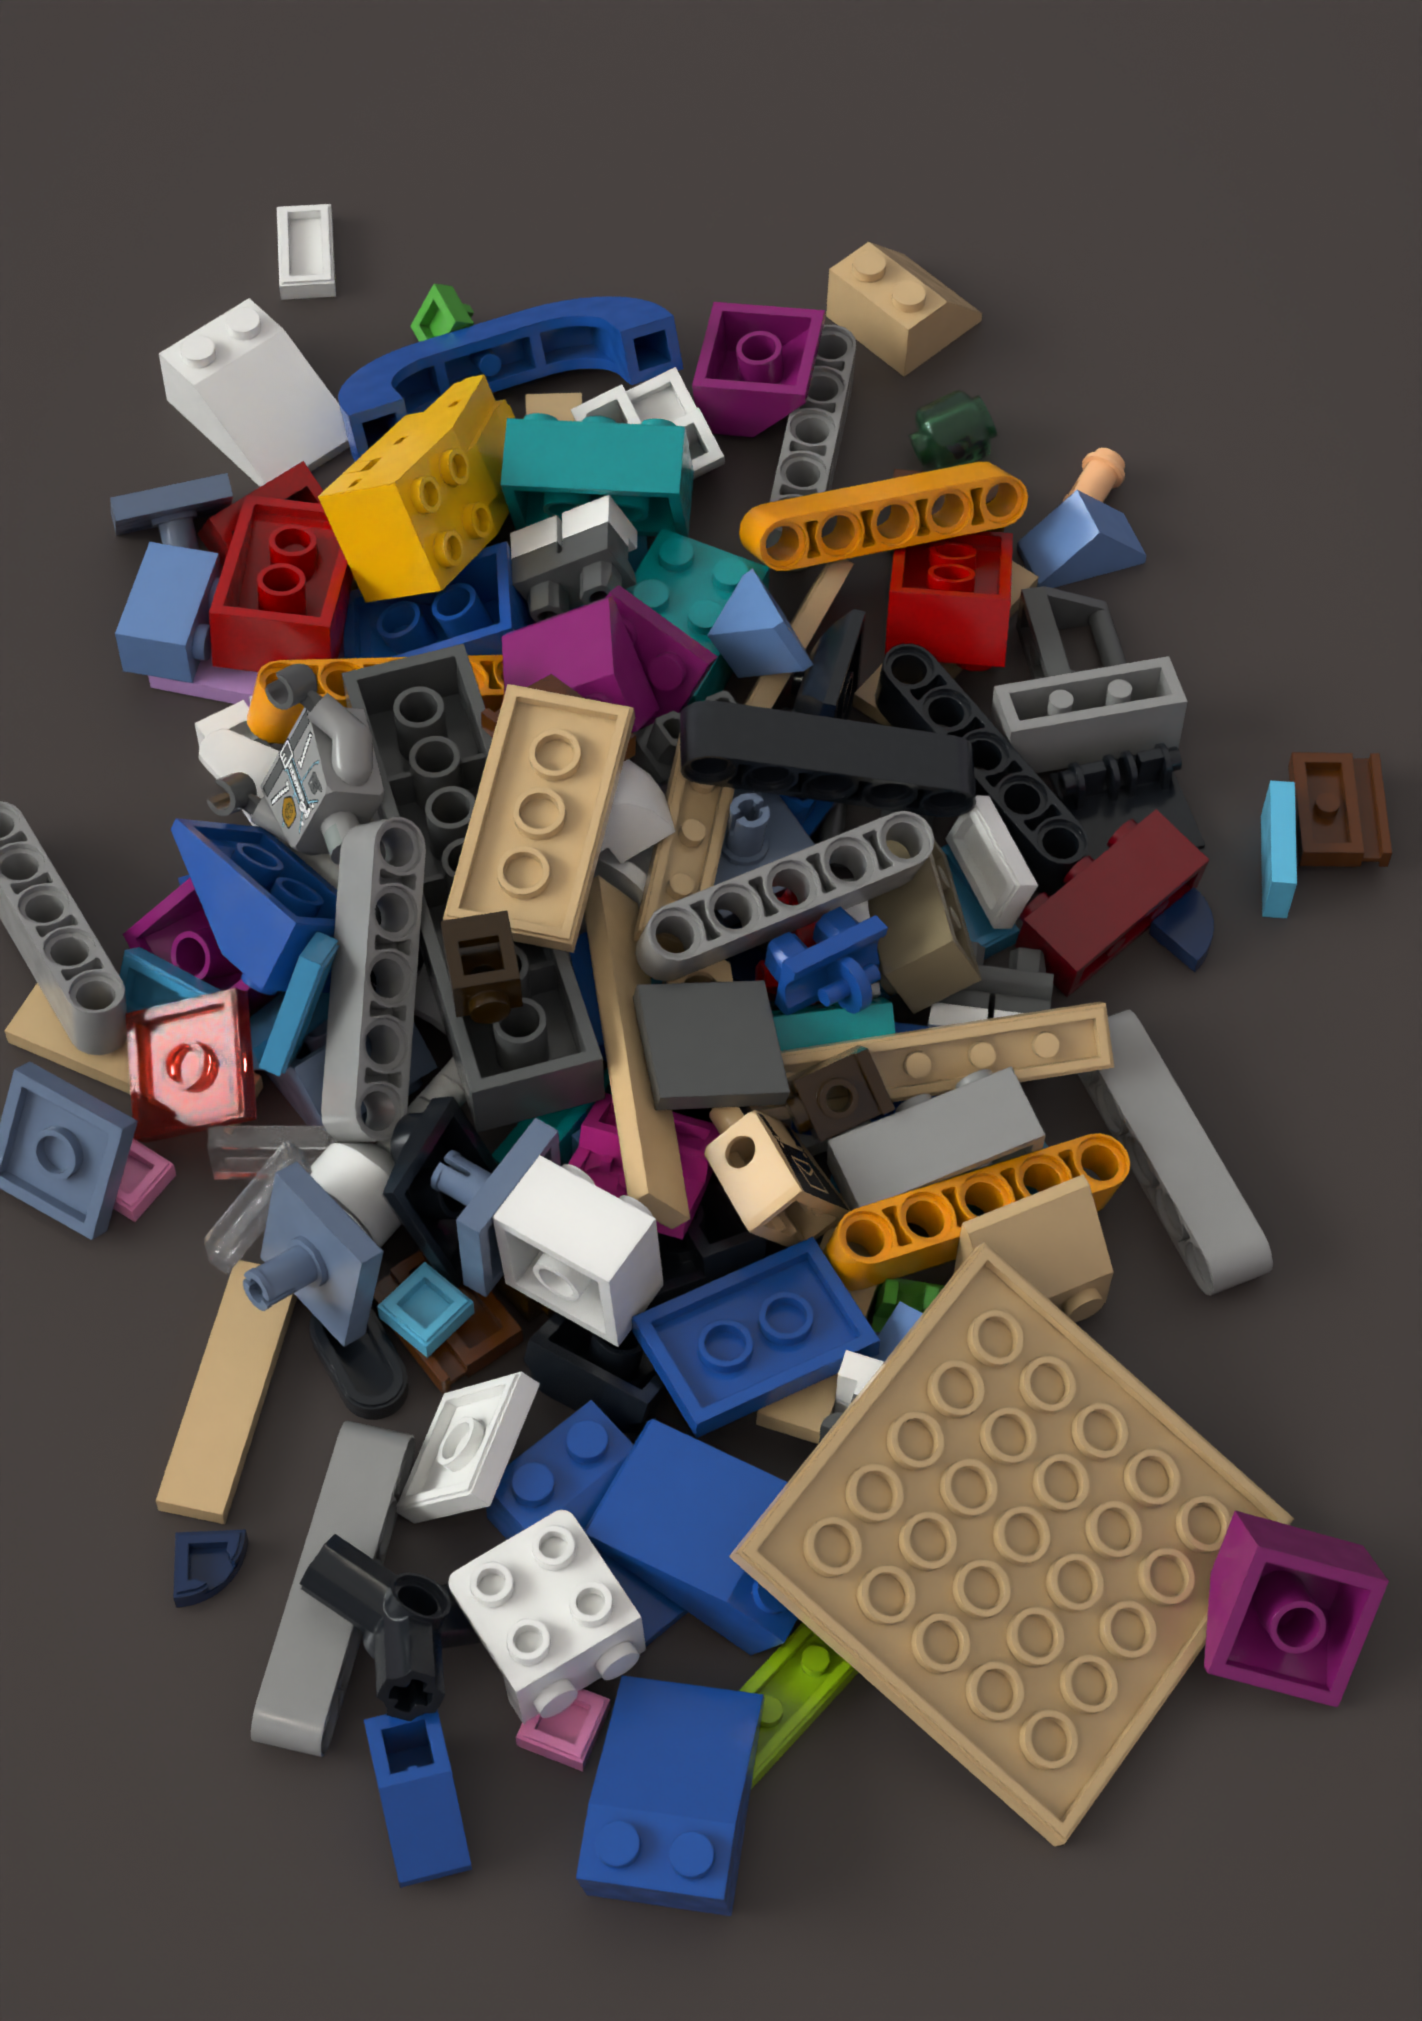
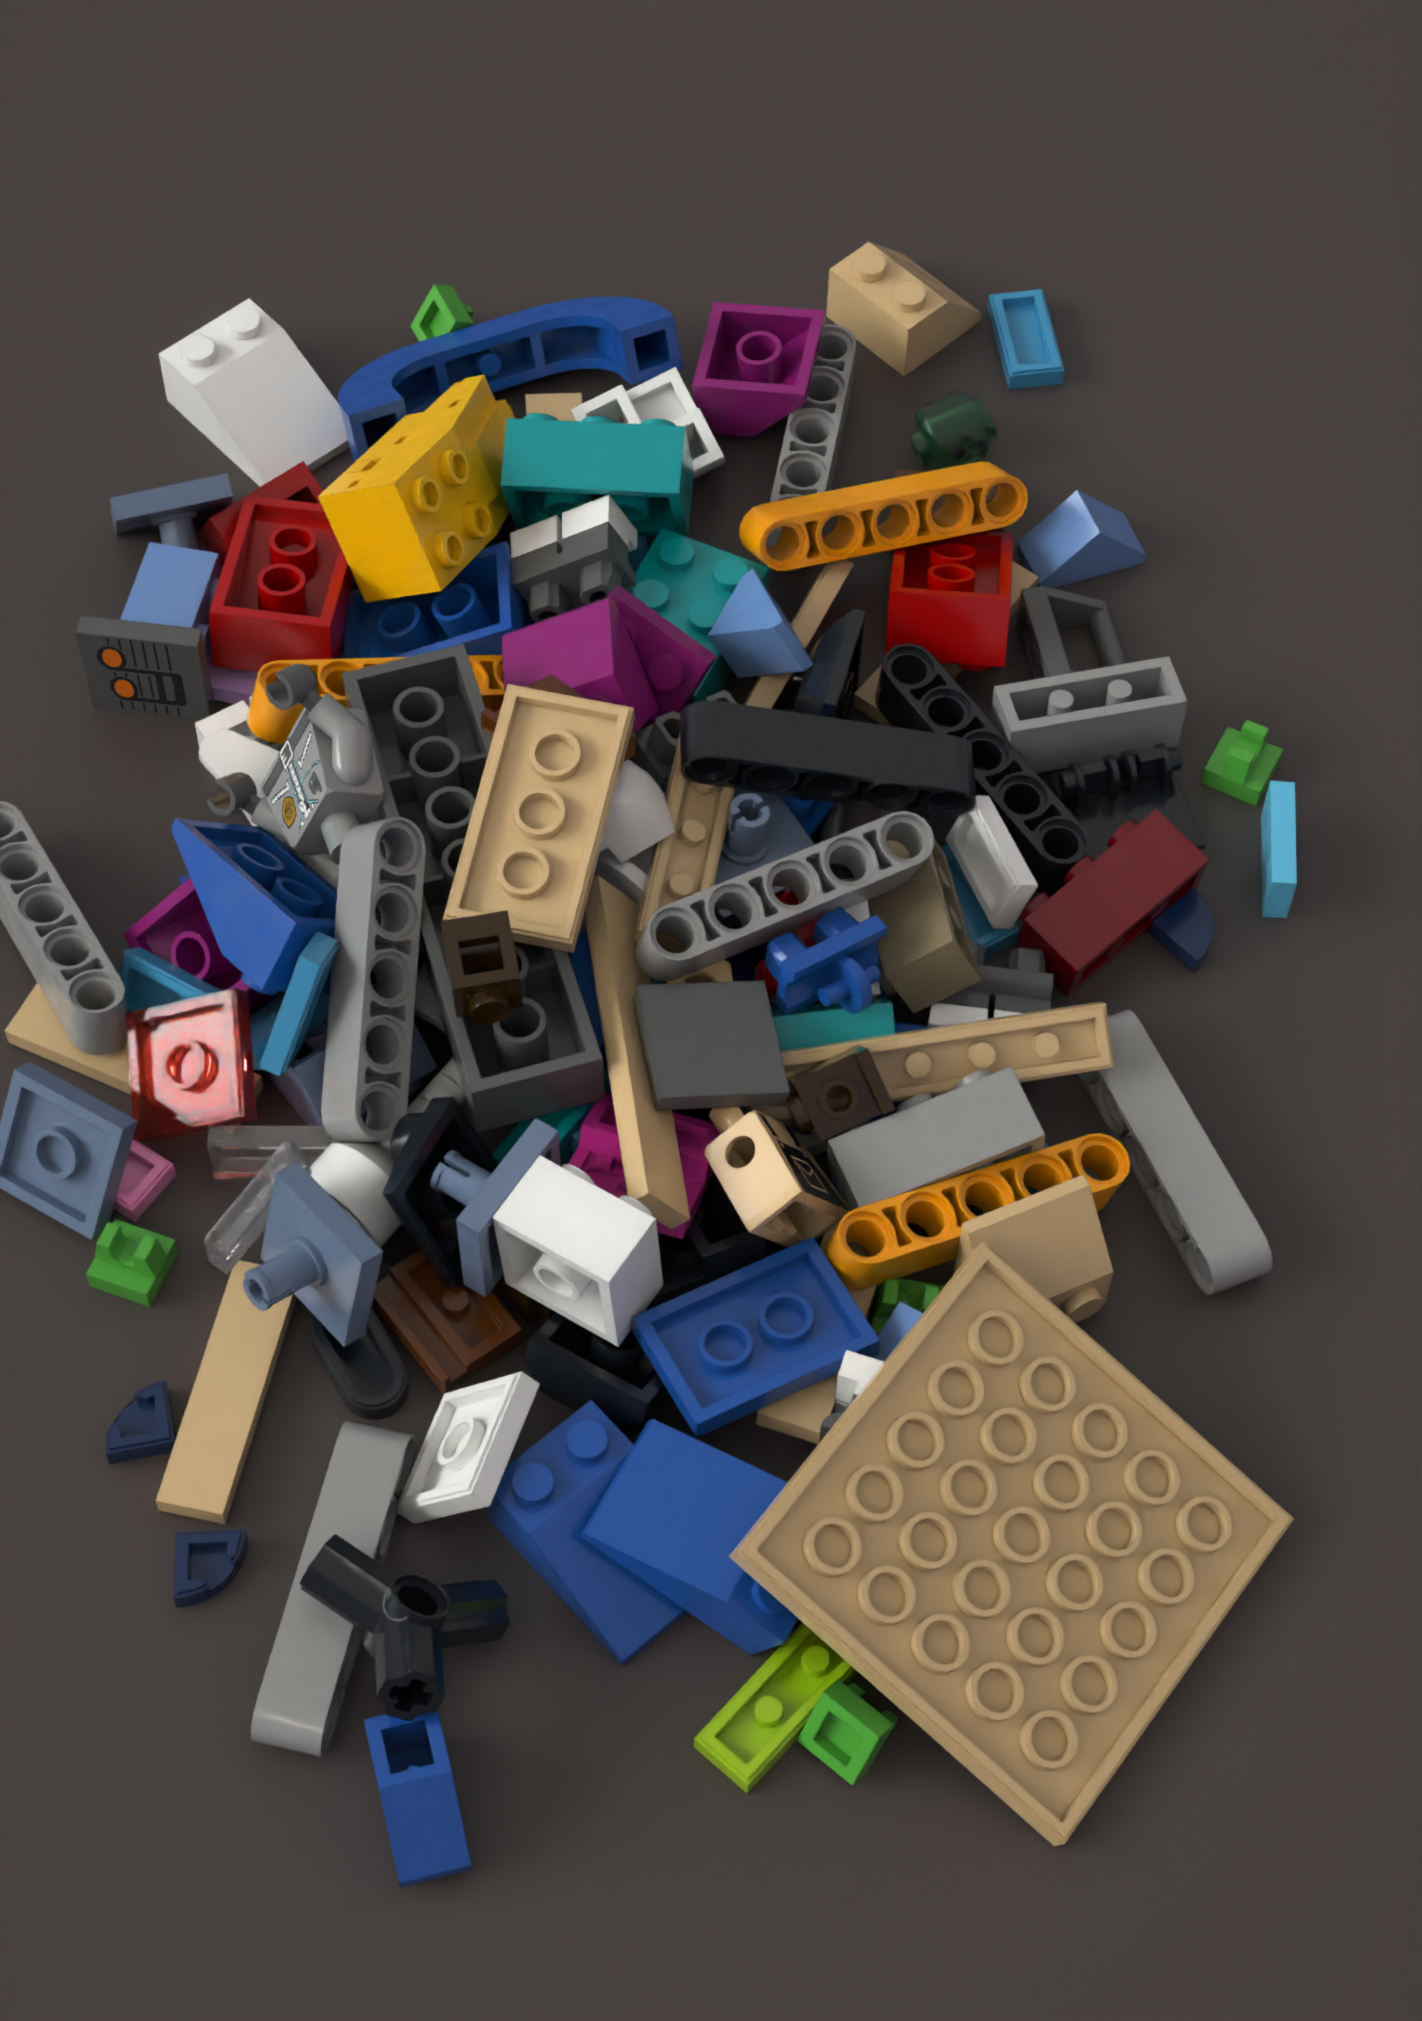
(131, 1262): none -> bright green tile
(142, 1426): none -> dark blue tile
(145, 667): none -> dark grey tile
(306, 252): white tile -> none
(425, 1309): medium azure tile -> none
(549, 1615): white bracket -> none
(570, 1733): bright pink tile -> none
(671, 1796): blue slope -> none
(846, 1731): none -> bright green tile
(1025, 339): none -> dark azure tile
(1100, 474): light nougat pin -> none
(1243, 763): none -> bright green tile
(1289, 1608): magenta slope -> none
(1340, 809): reddish brown plate -> none

